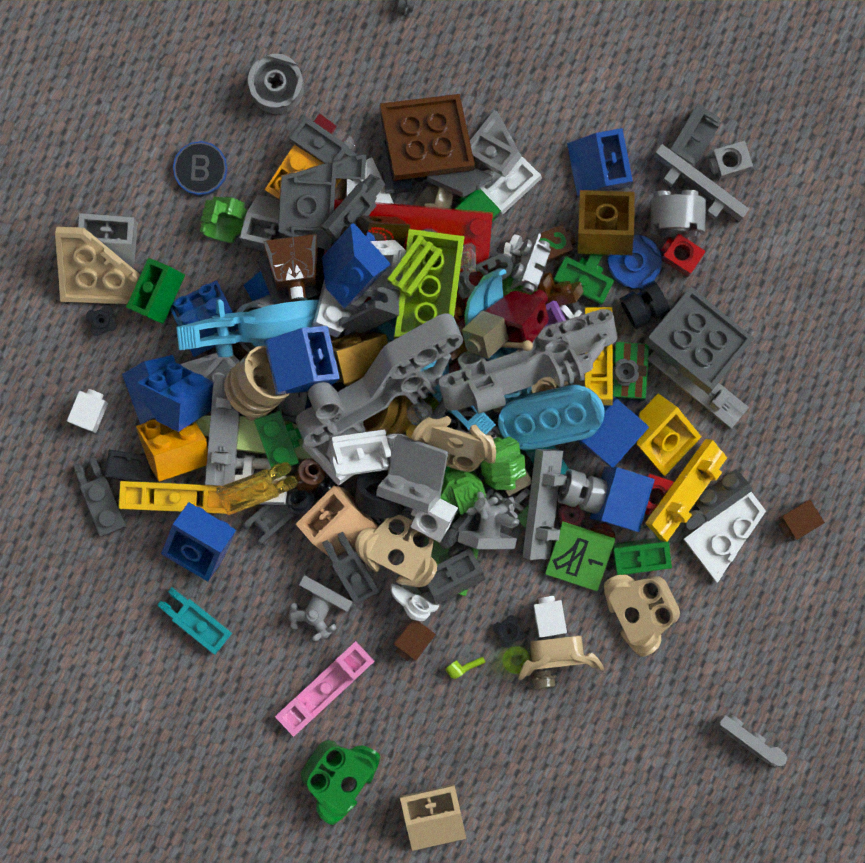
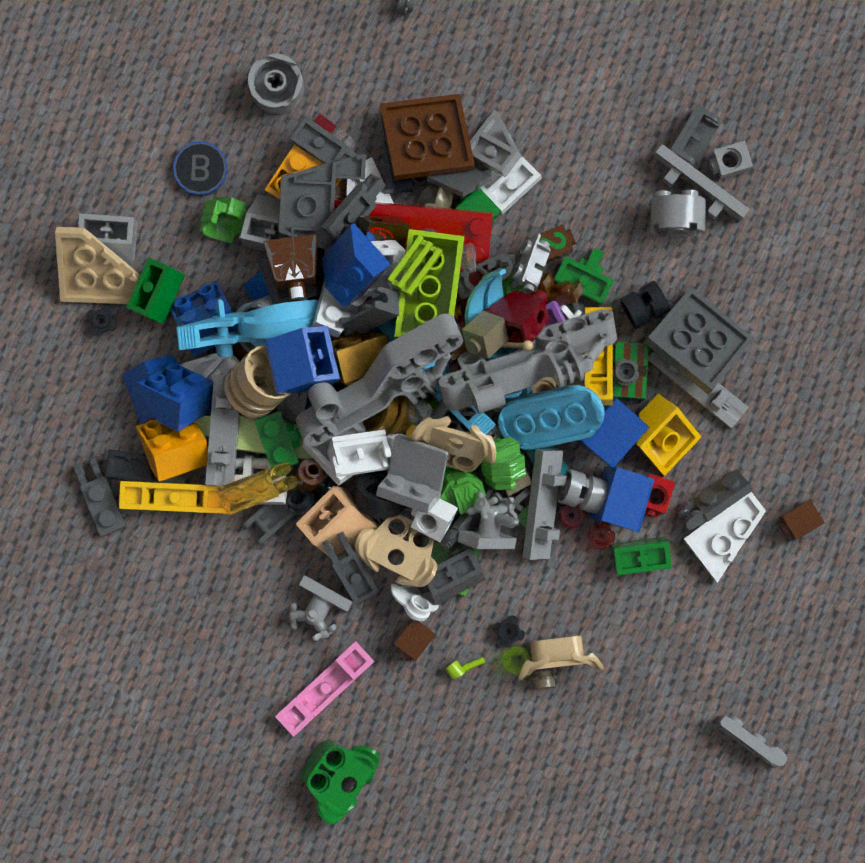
(88, 410): white brick -> none
(197, 622): teal hinge -> none
(198, 541): blue brick -> none
(433, 817): tan slope -> none
(514, 246): white piece -> none
(549, 617): white brick -> none
(580, 556): bright green tile -> none
(600, 162): blue slope -> none
(606, 222): pearl gold brick -> none
(625, 592): tan piece -> none
(632, 270): blue tile -> none
(686, 490): yellow hinge -> none
(694, 252): red brick -> none

